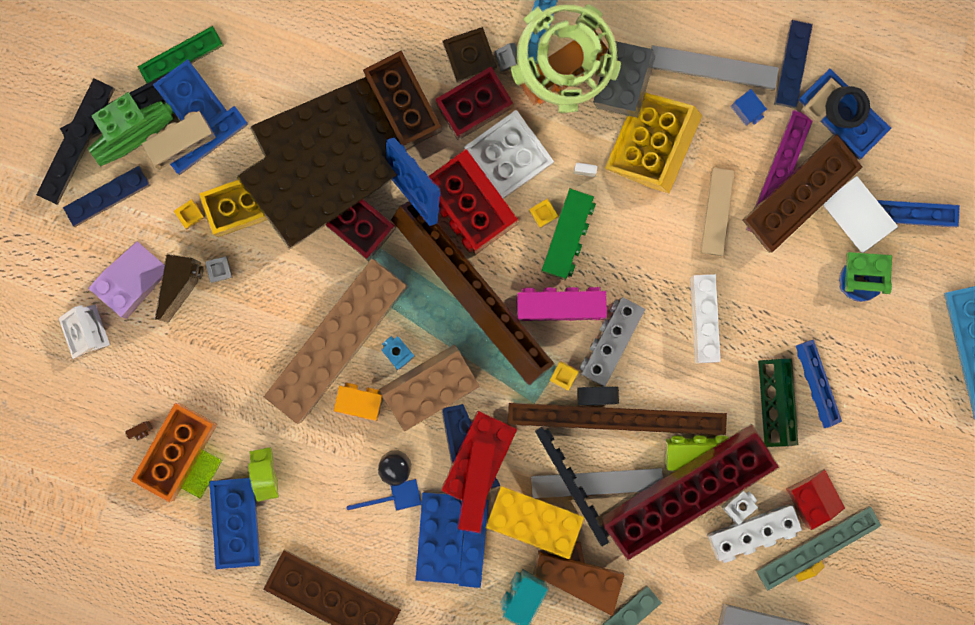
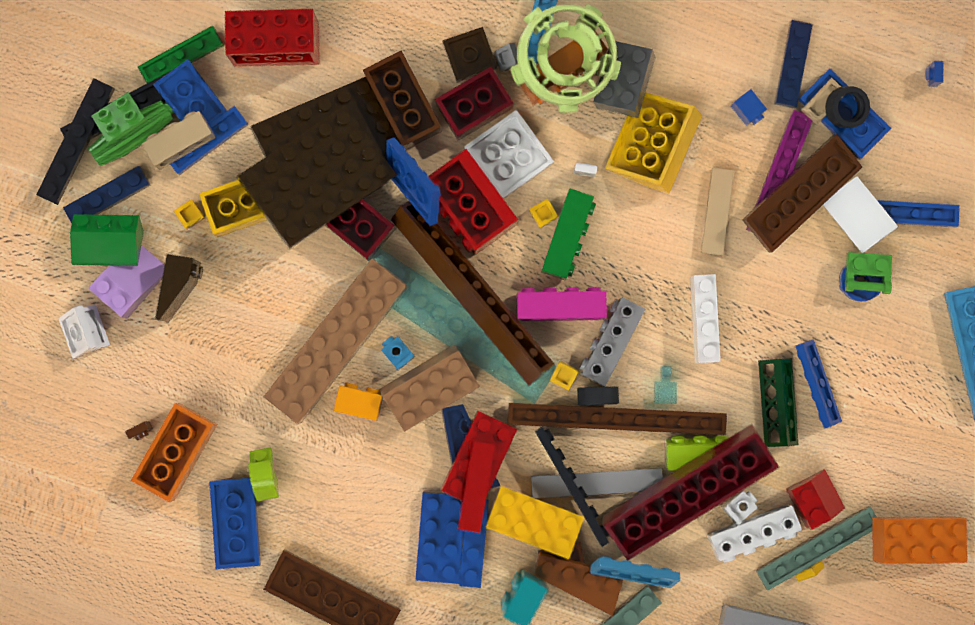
(106, 240): none -> green slope
(201, 474): clear neon green tile -> none
(219, 269): light grey plate -> none
(272, 37): none -> red brick
(394, 468): black hair -> none
(404, 497): blue piece -> none
(632, 572): none -> dark azure plate
(665, 390): none -> clear light blue plate
(715, 67): light grey tile -> none
(919, 539): none -> orange brick
(934, 74): none -> blue plate

